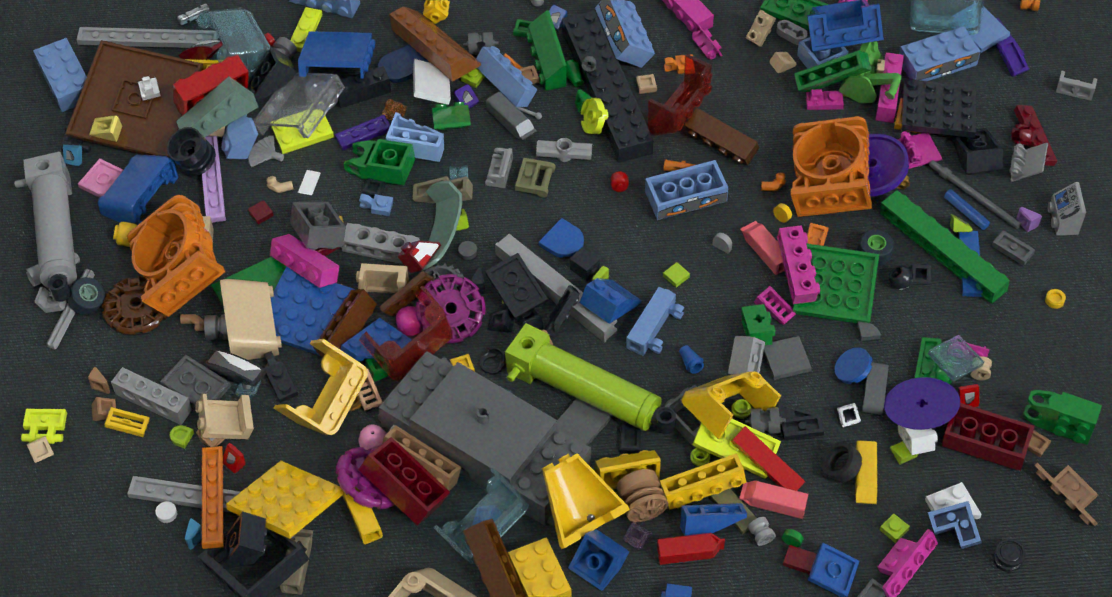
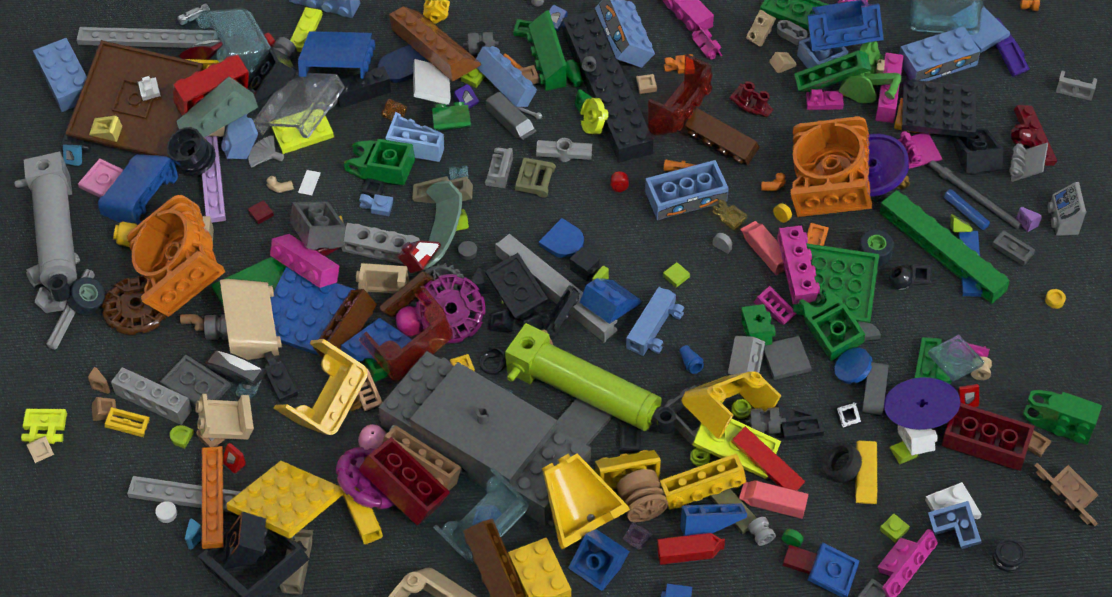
(363, 132): dark purple tile -> none
(730, 215): none -> clear yellow plate
(751, 100): none -> dark red connector
(829, 318): none -> green brick

